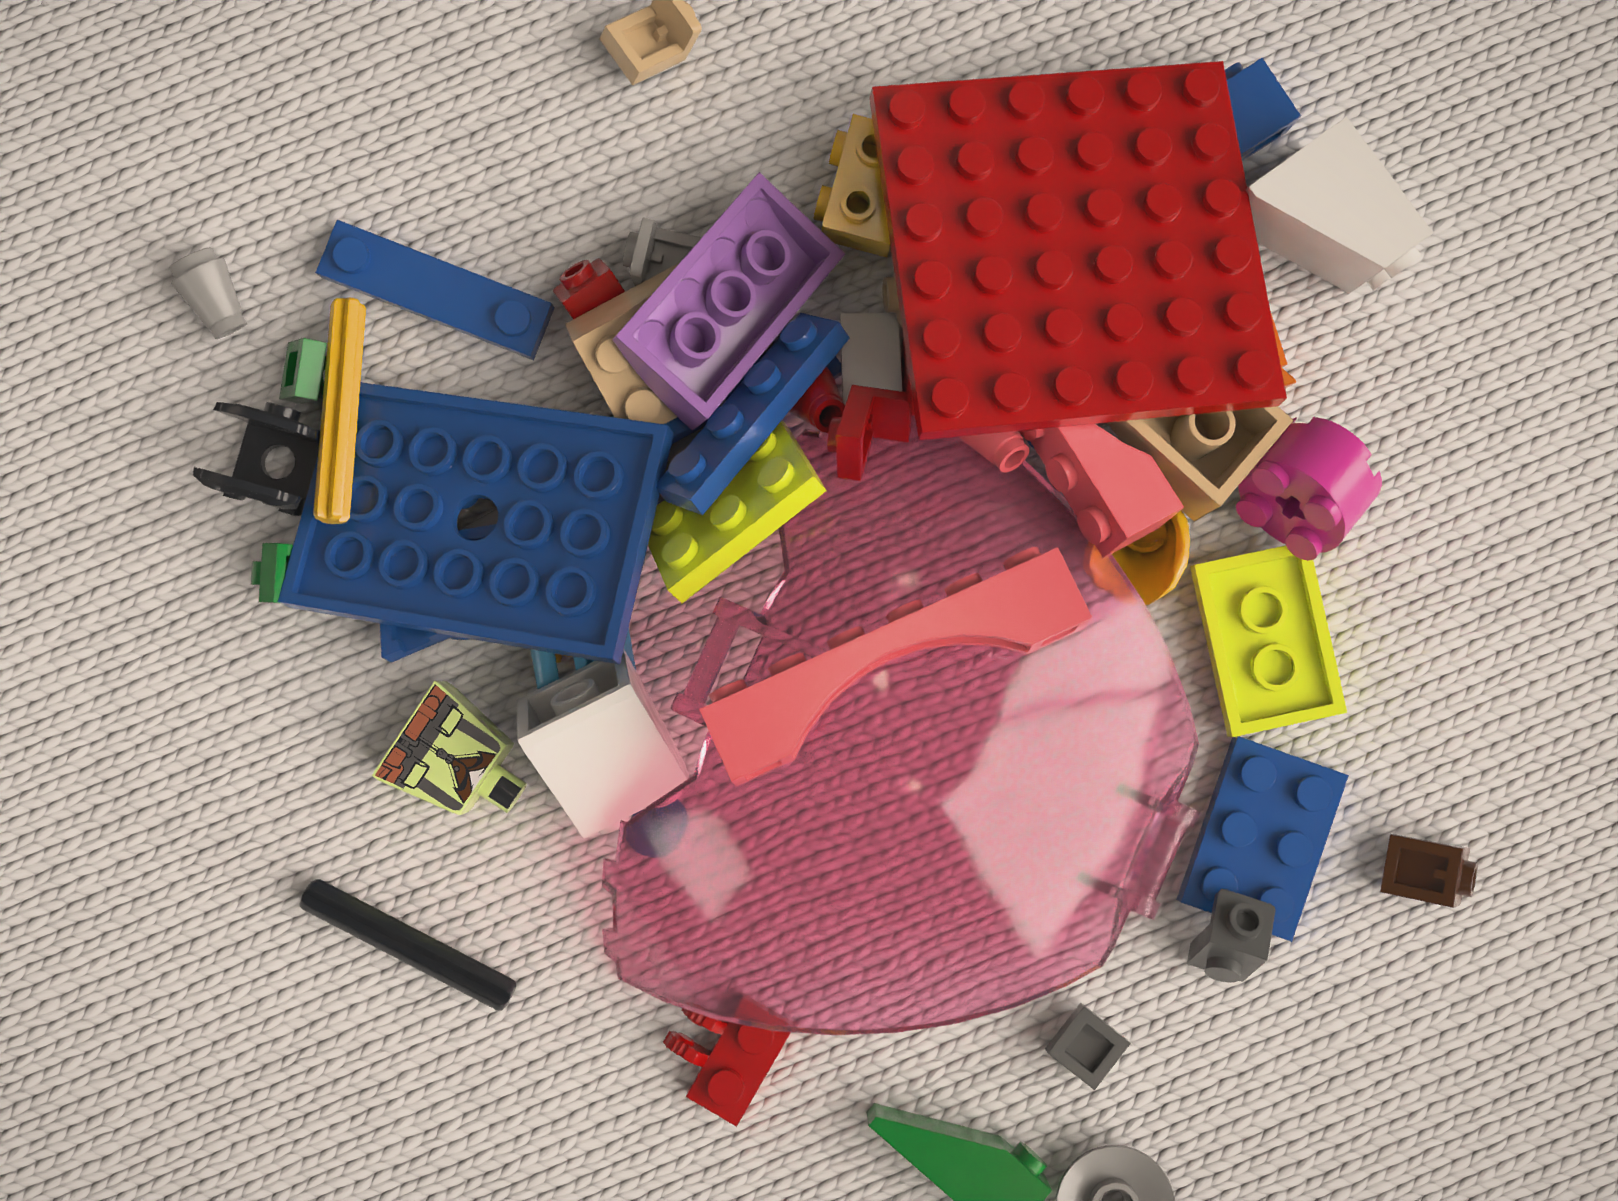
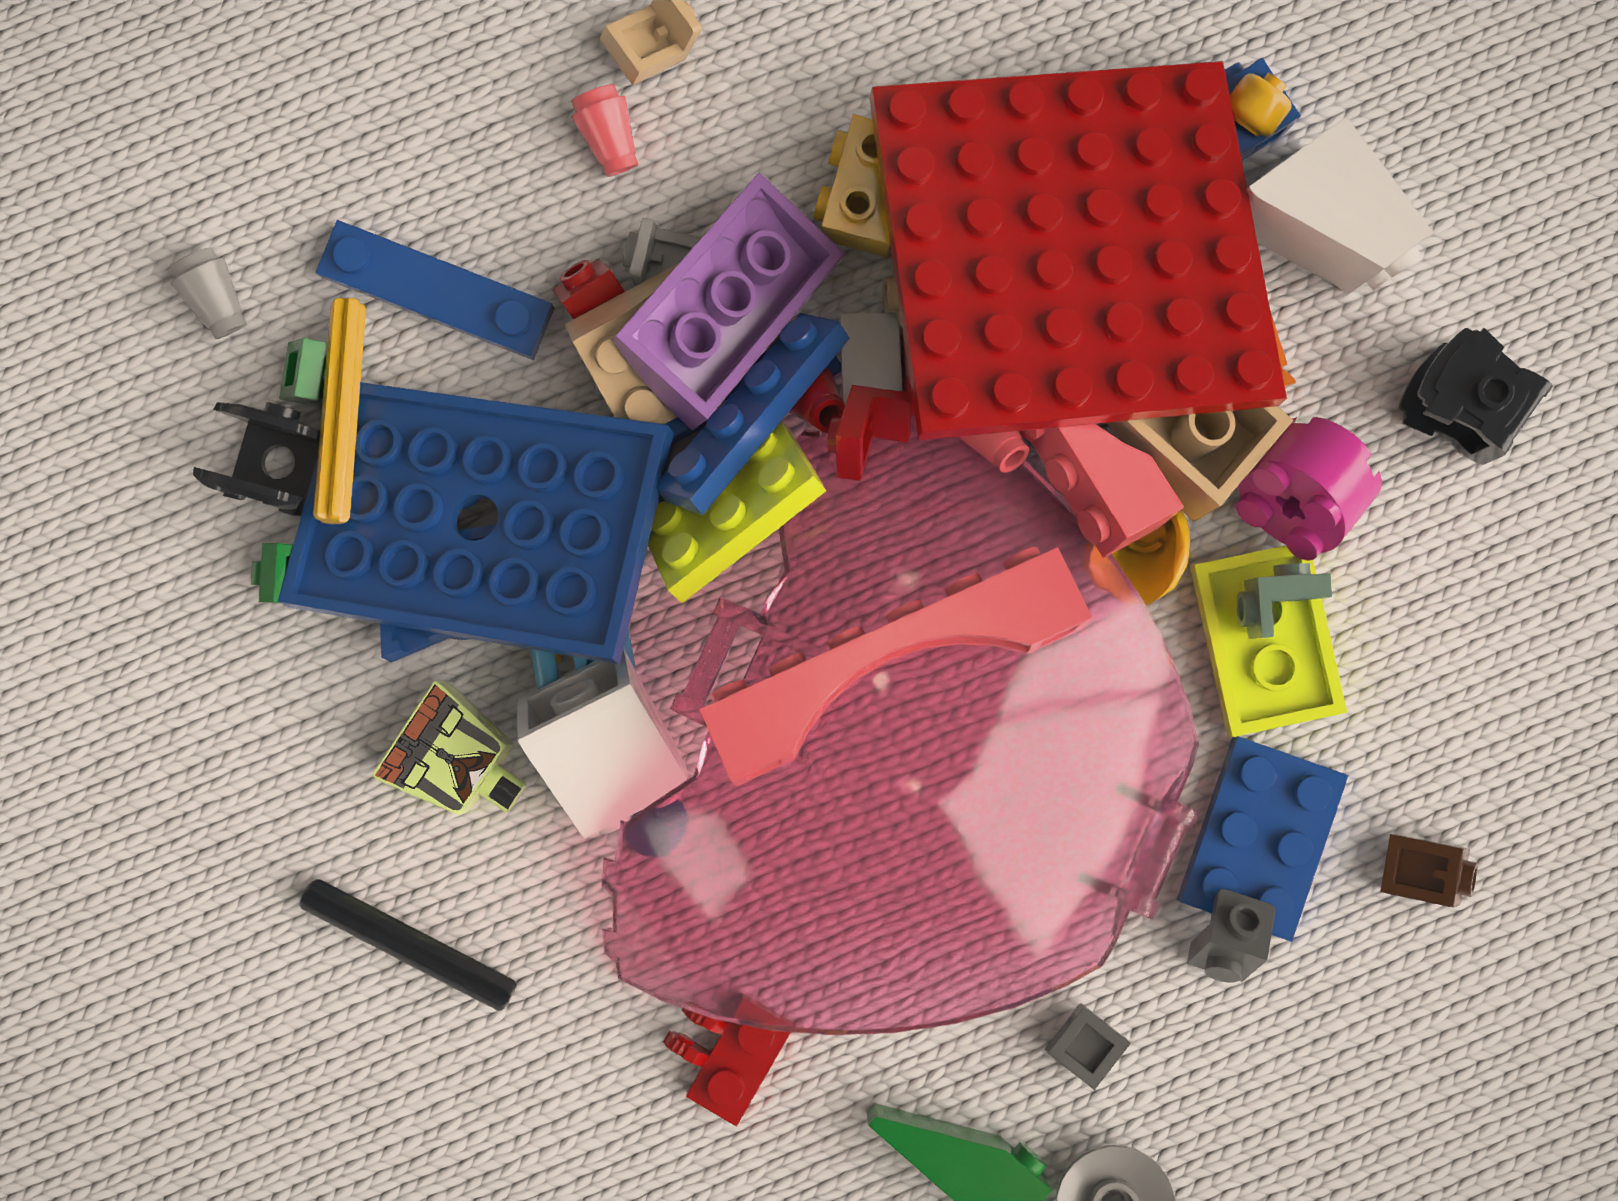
(606, 128): none -> coral cone
(1260, 103): none -> yellow piece
(1289, 583): none -> sand green bracket
(1472, 395): none -> black piece

